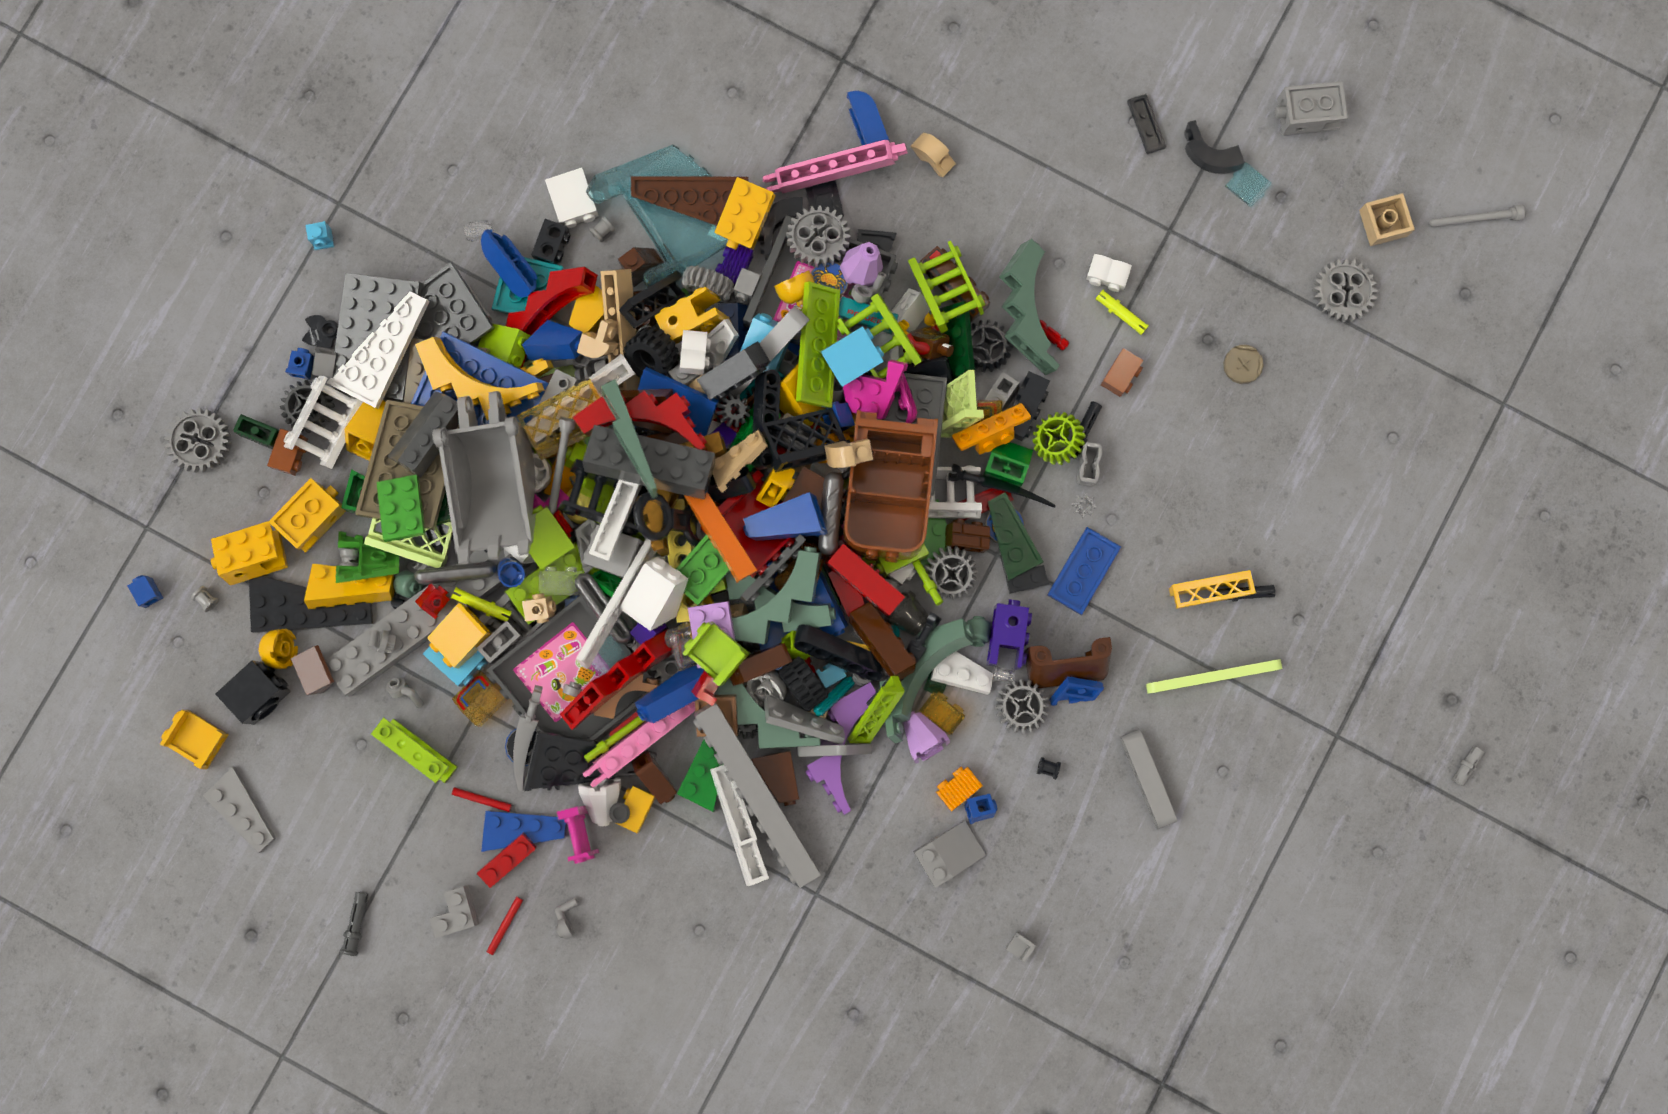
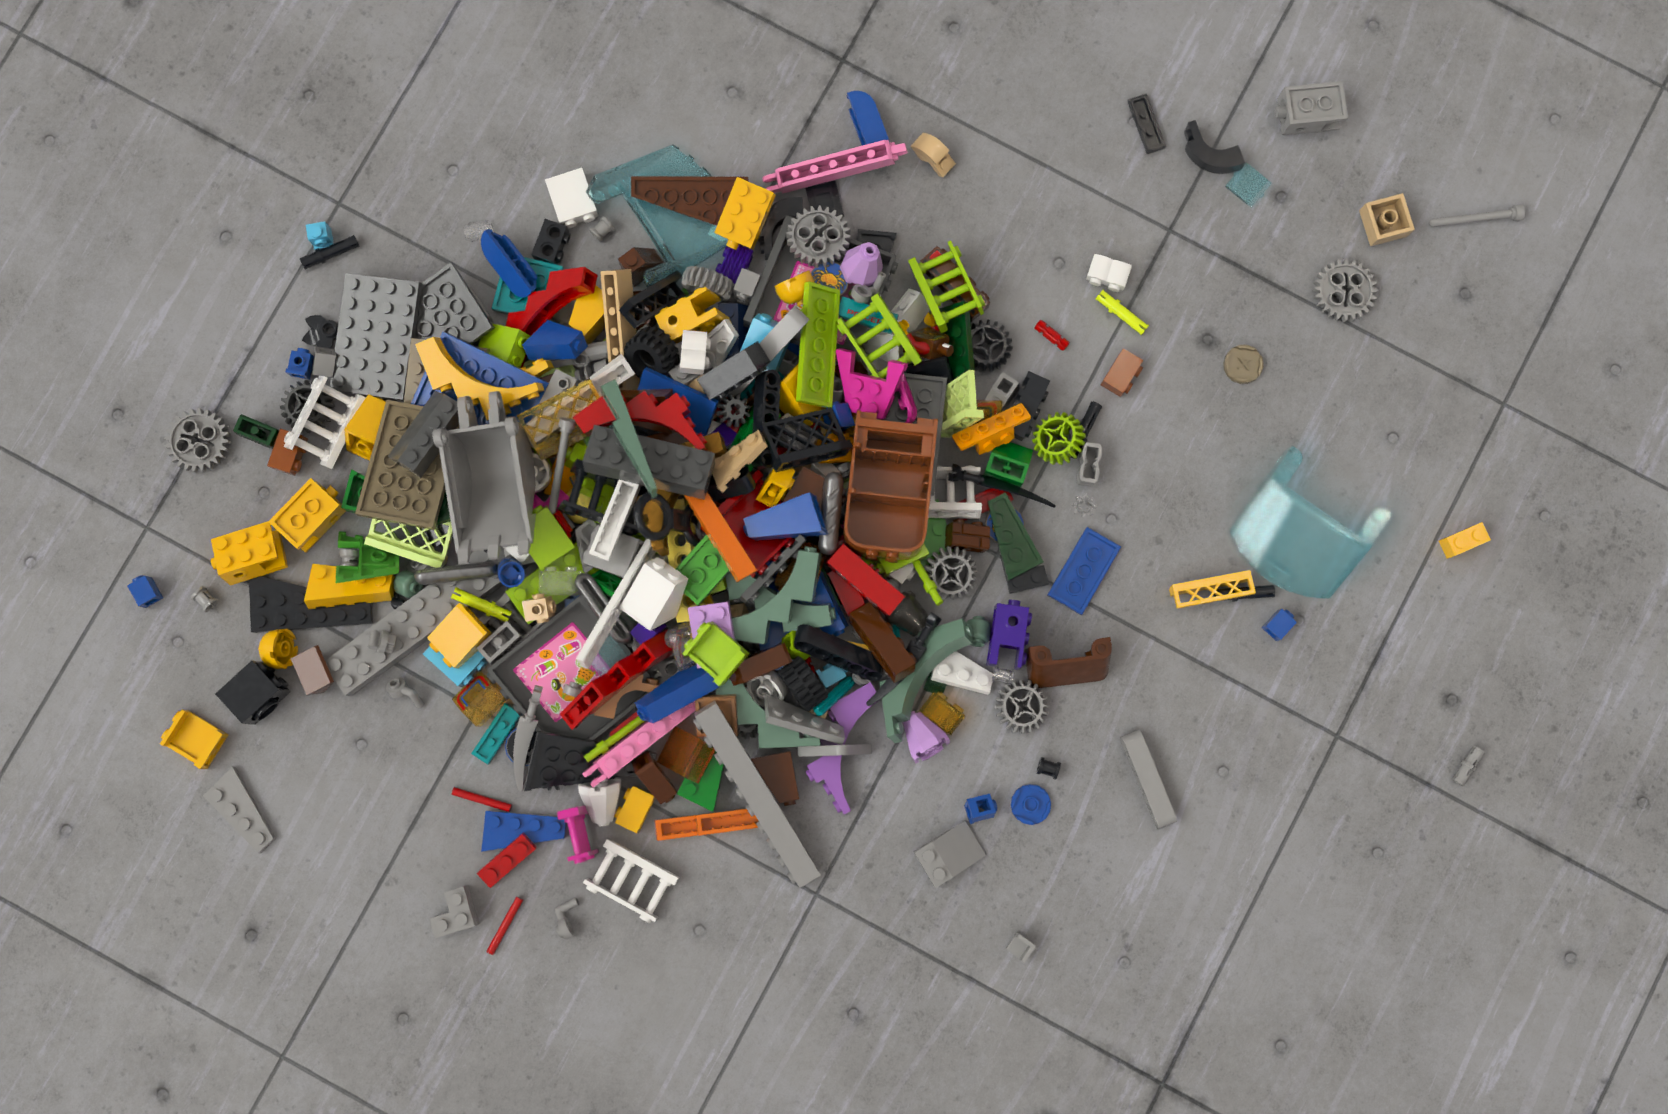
(331, 251): none -> black pin
(353, 933): dark grey pin -> none
(379, 356): white wing -> none
(400, 508): bright green plate -> none
(414, 750): lime fence -> none
(426, 600): red brick -> none
(496, 734): none -> teal tile
(599, 344): tan brick -> none
(619, 813): dark grey plate -> none
(649, 868): none -> white fence
(686, 754): none -> clear orange panel
(704, 824): none -> orange slope
(705, 688): panel -> none
(739, 828): white slope -> none
(848, 454): tan brick -> none
(853, 355): medium azure brick -> none
(877, 711): lime fence -> none
(958, 788): light orange brick -> none
(1026, 330): sand green arch -> none
(1030, 804): none -> blue tile
(1077, 690): blue wing -> none
(1214, 676): yellowish green beam -> none
(1279, 624): none -> blue brick
(1295, 540): none -> clear light blue windscreen
(1464, 540): none -> yellow brick

